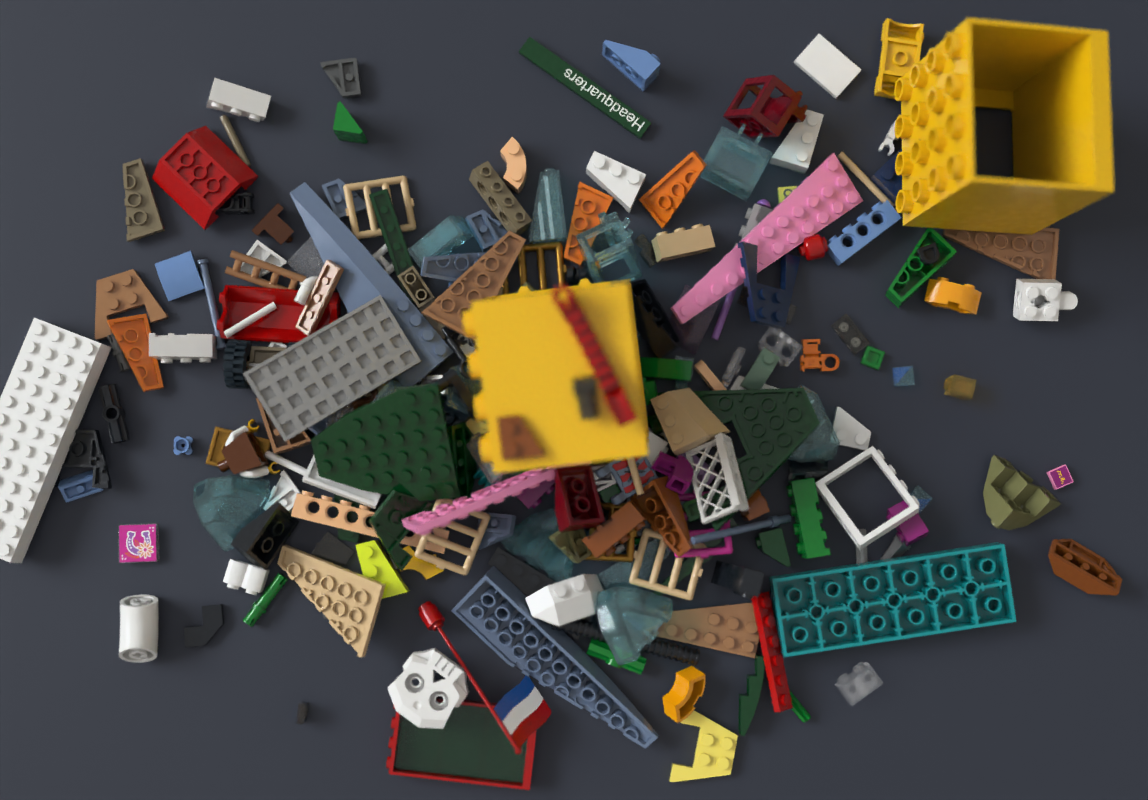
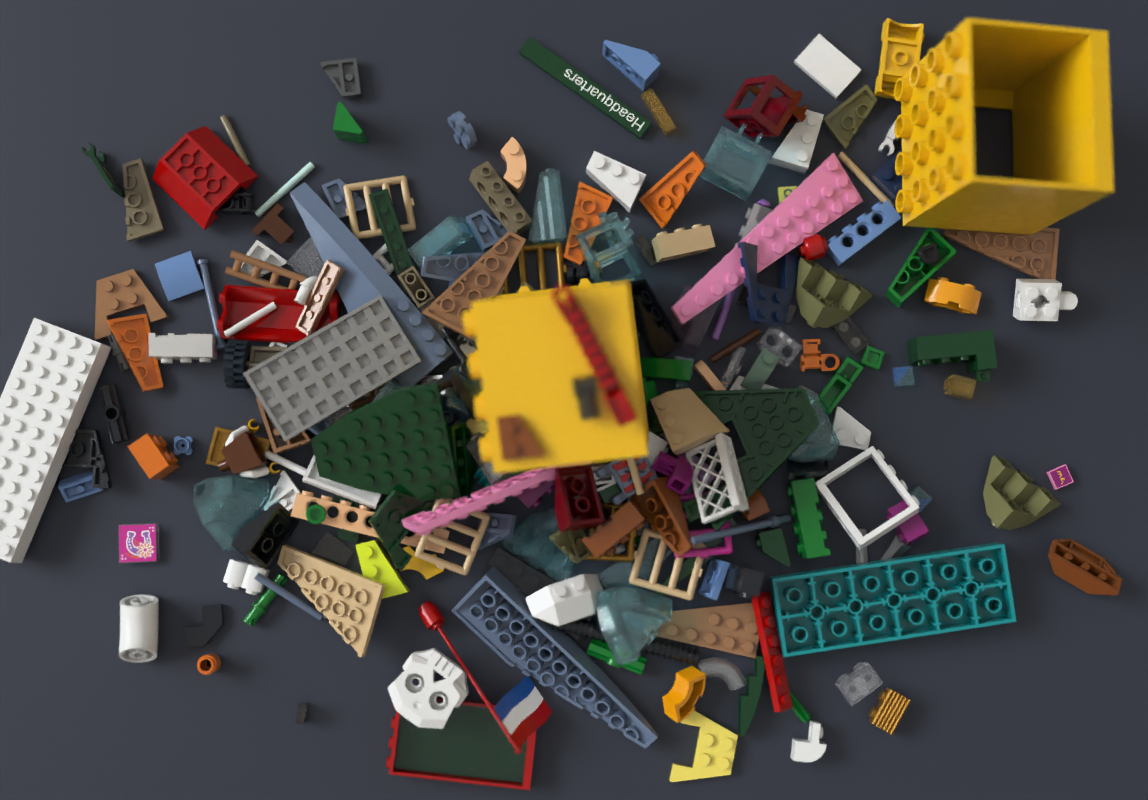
(104, 170): none -> dark green flag
(154, 456): none -> orange brick
(203, 664): none -> orange brick
(238, 100): white wedge -> none
(285, 189): none -> light aqua bar
(289, 596): none -> sand blue bar
(316, 514): none -> green tile
(463, 132): none -> sand blue plate
(658, 112): none -> clear yellow piece
(714, 578): none -> medium blue tile
(723, 669): none -> clear cylinder
(732, 347): none -> reddish brown bar
(811, 749): none -> white brick
(825, 297): none -> olive brick
(840, 383): none -> green slope
(848, 116): none -> olive wing
(888, 710): none -> pearl gold brick
(973, 347): none -> dark green hinge

